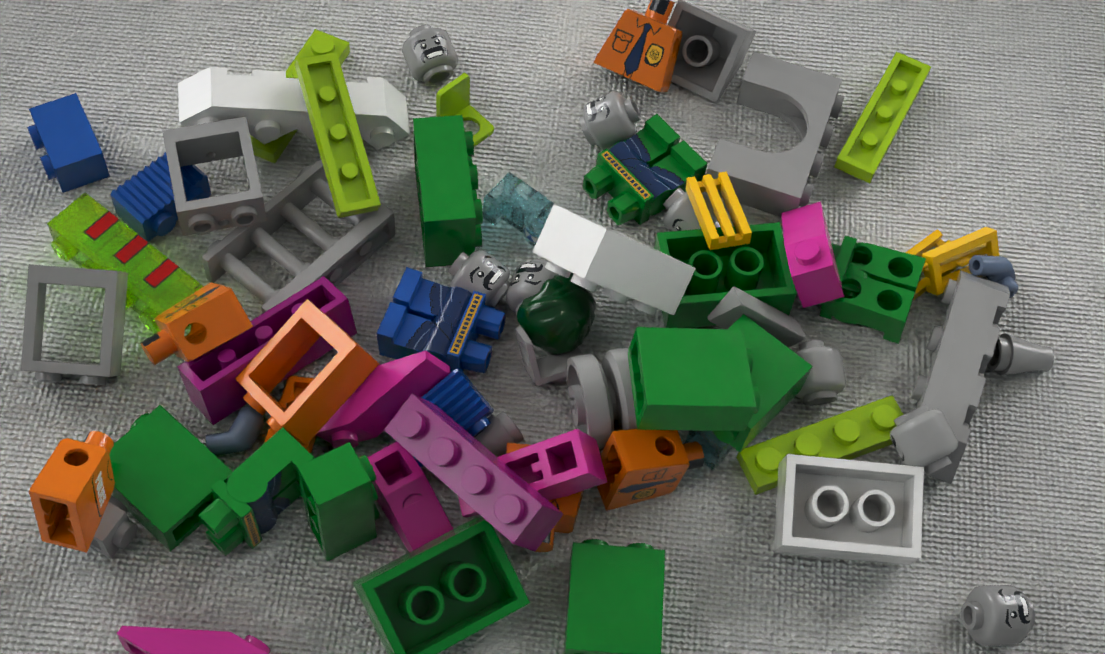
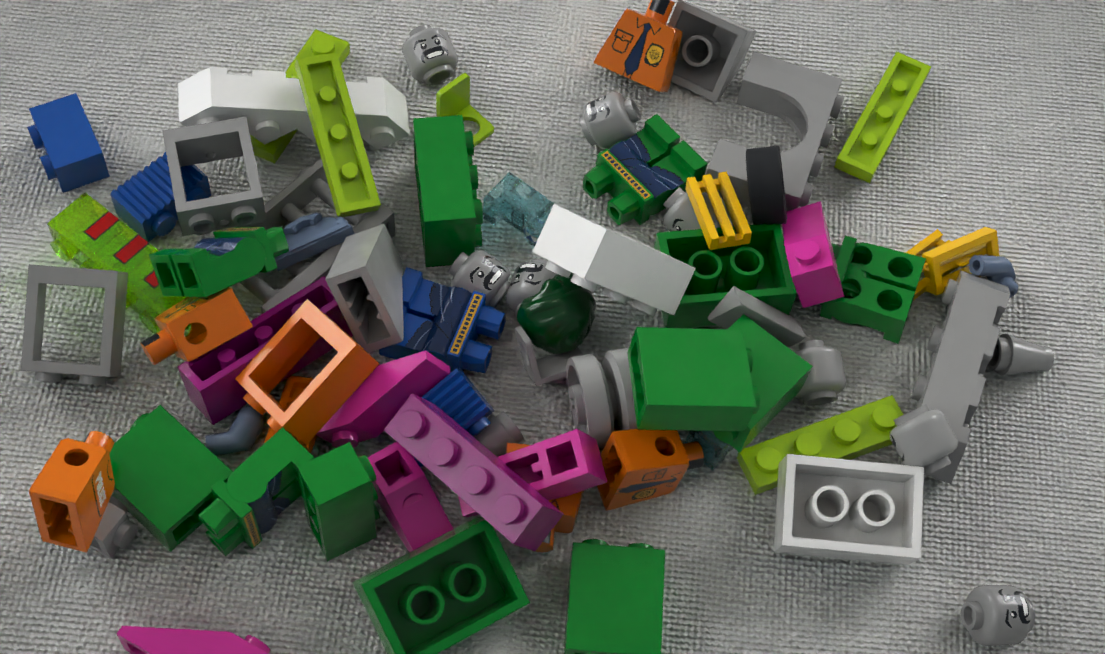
(218, 261): none -> green hips
(311, 236): none -> sand blue tile
(369, 288): none -> light grey slope
(766, 185): none -> black tyre

